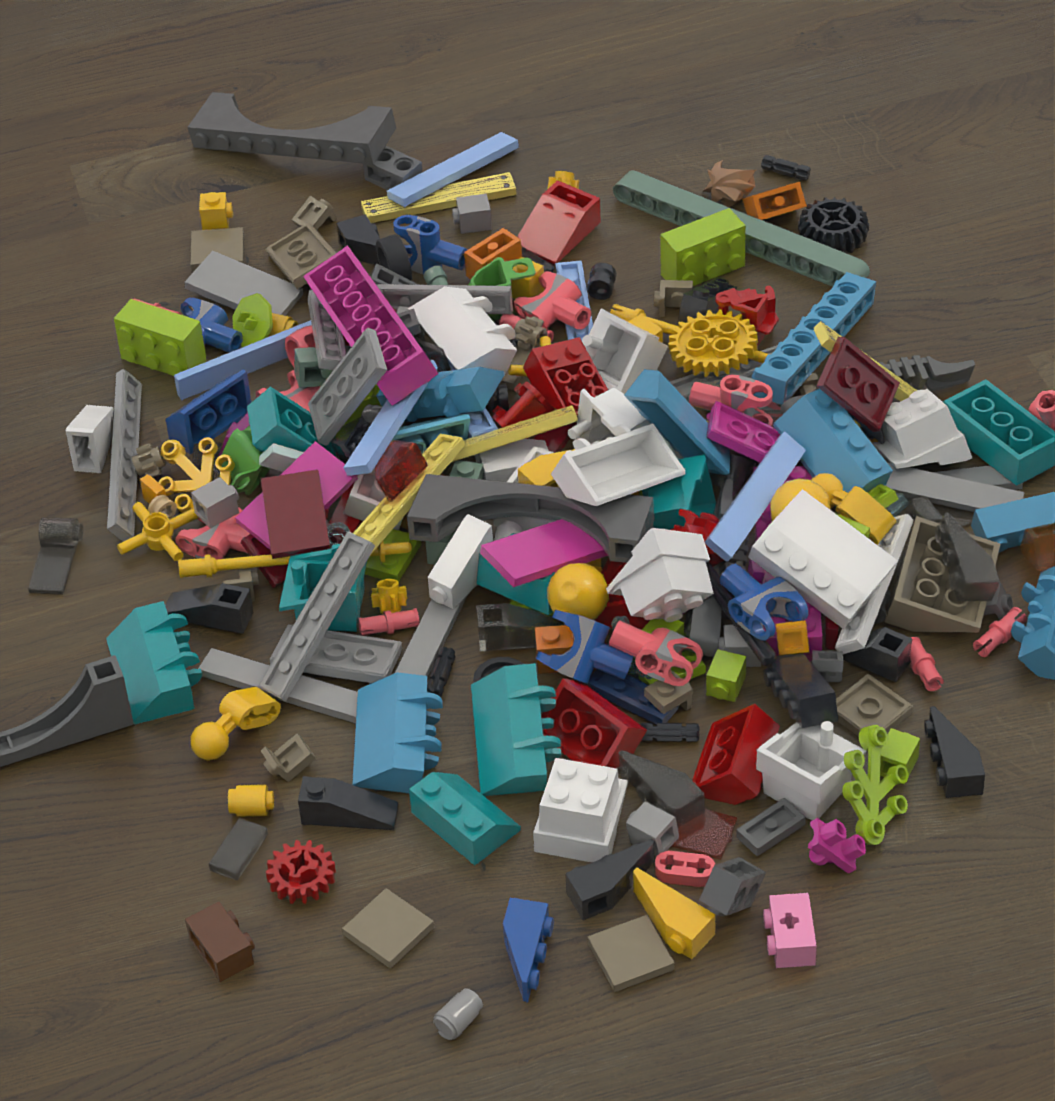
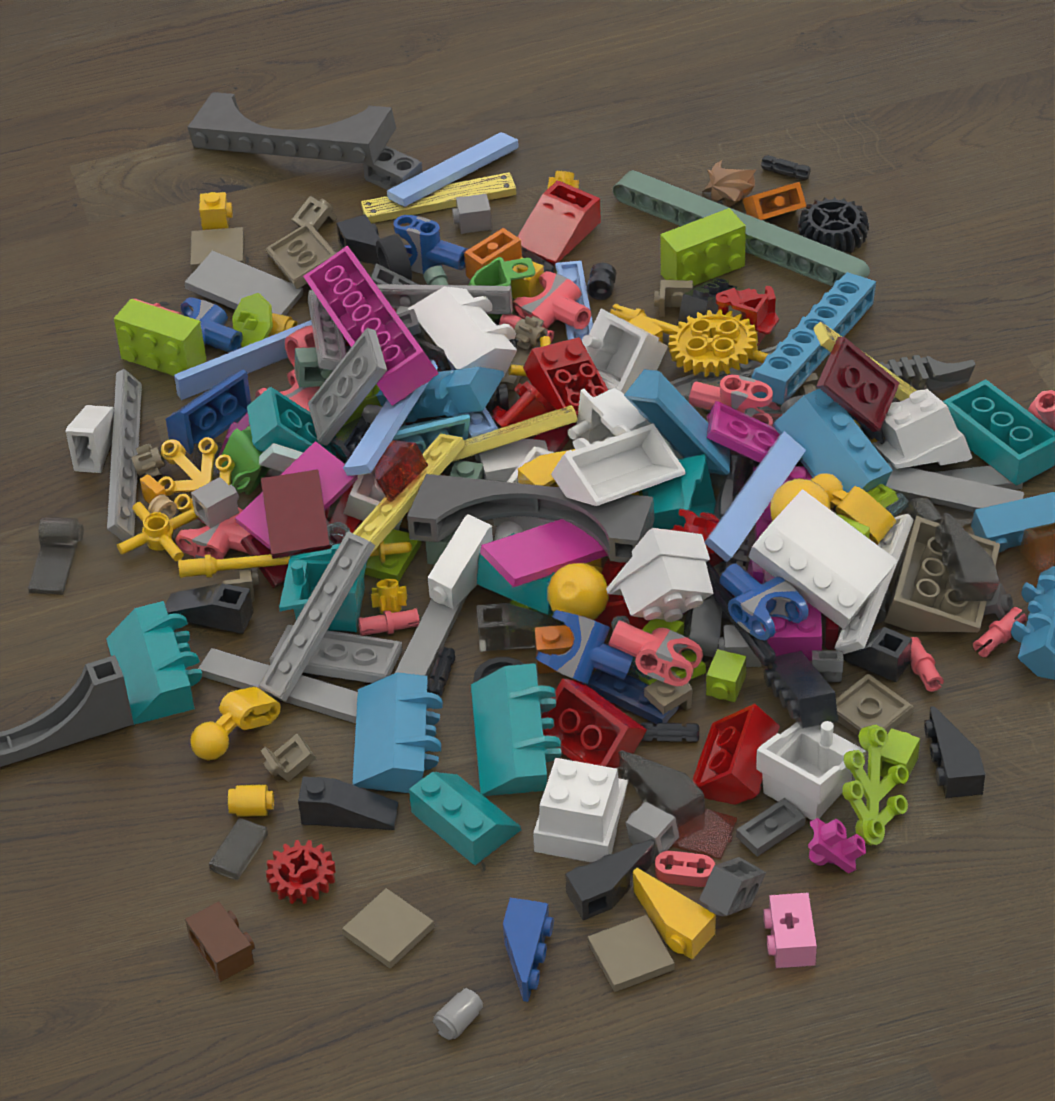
(792, 637): light orange tile -> none

